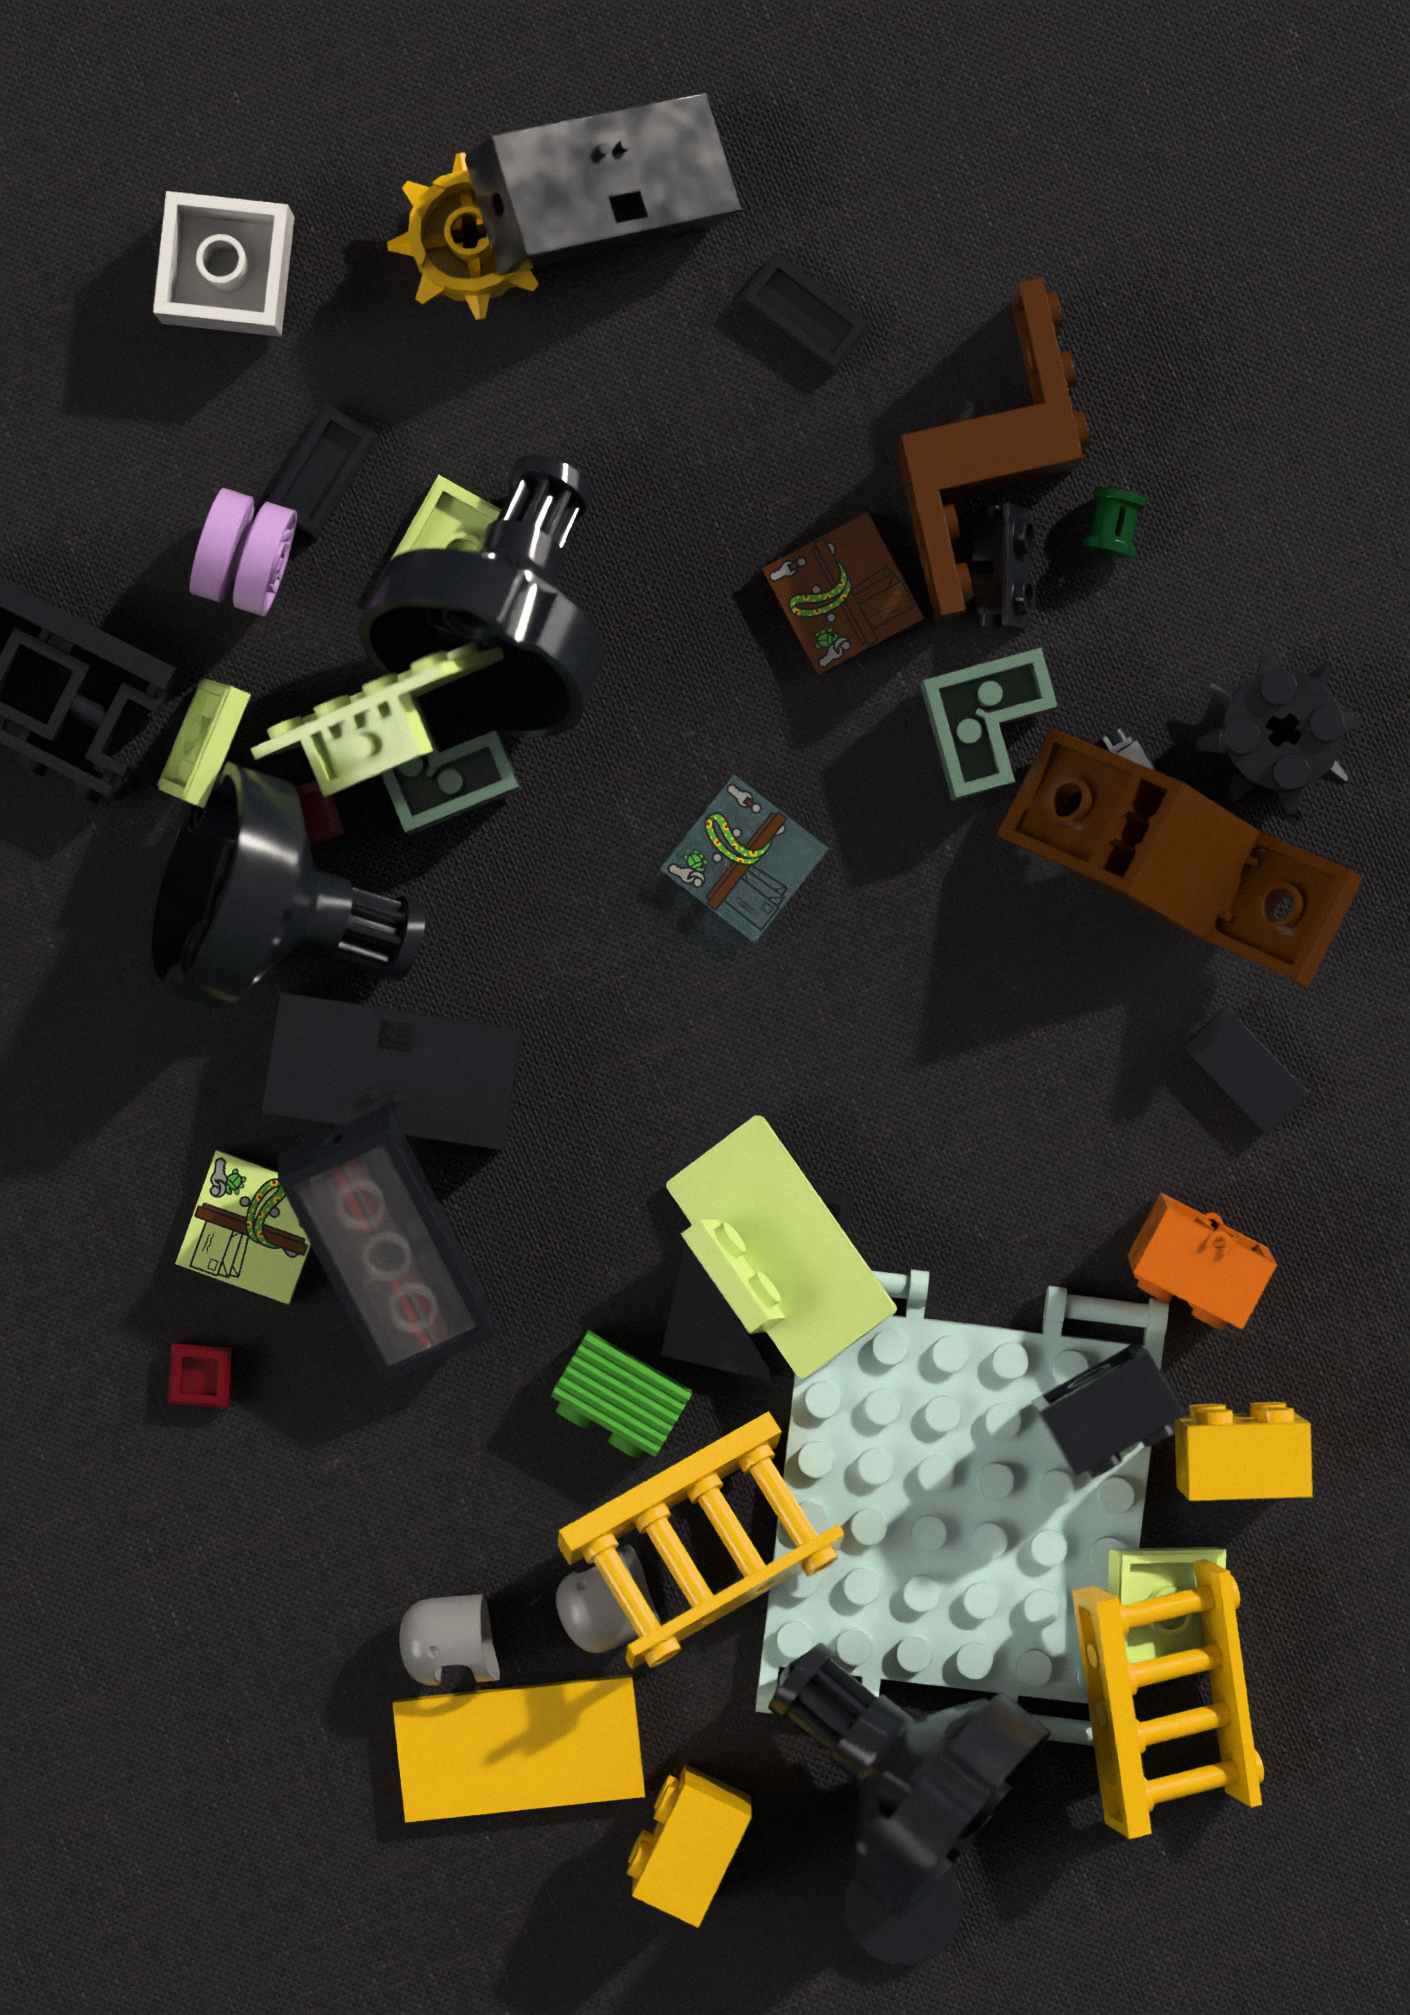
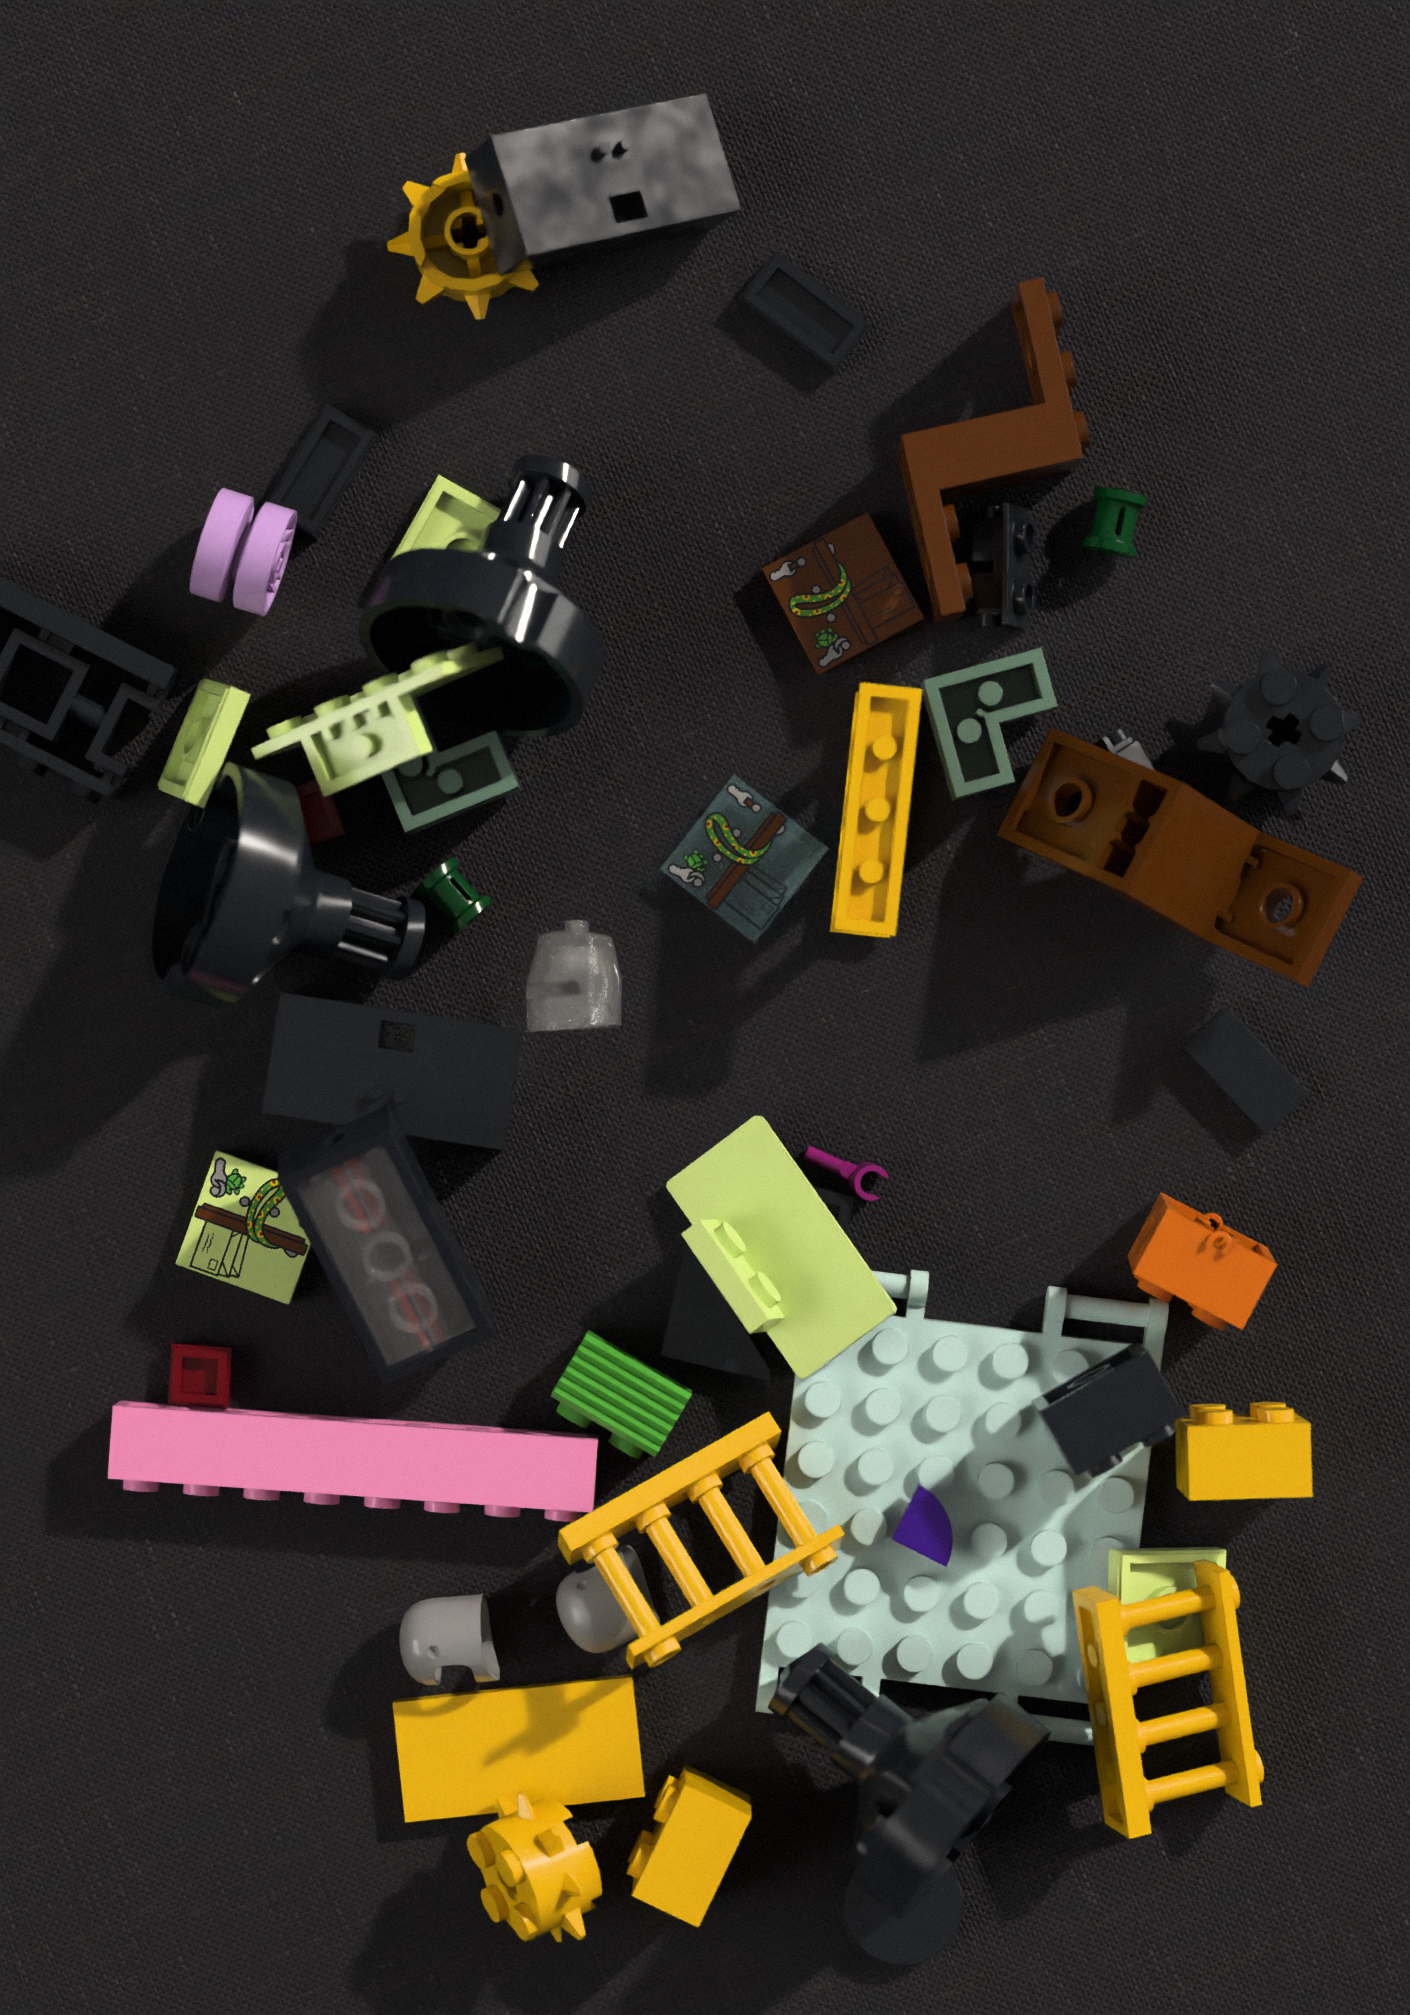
(223, 263): white brick -> none
(353, 1458): none -> bright pink brick
(452, 897): none -> dark green bush
(535, 1869): none -> yellow brick
(573, 981): none -> clear helmet
(845, 1170): none -> magenta hand
(875, 810): none -> yellow fence
(925, 1527): none -> dark purple tile

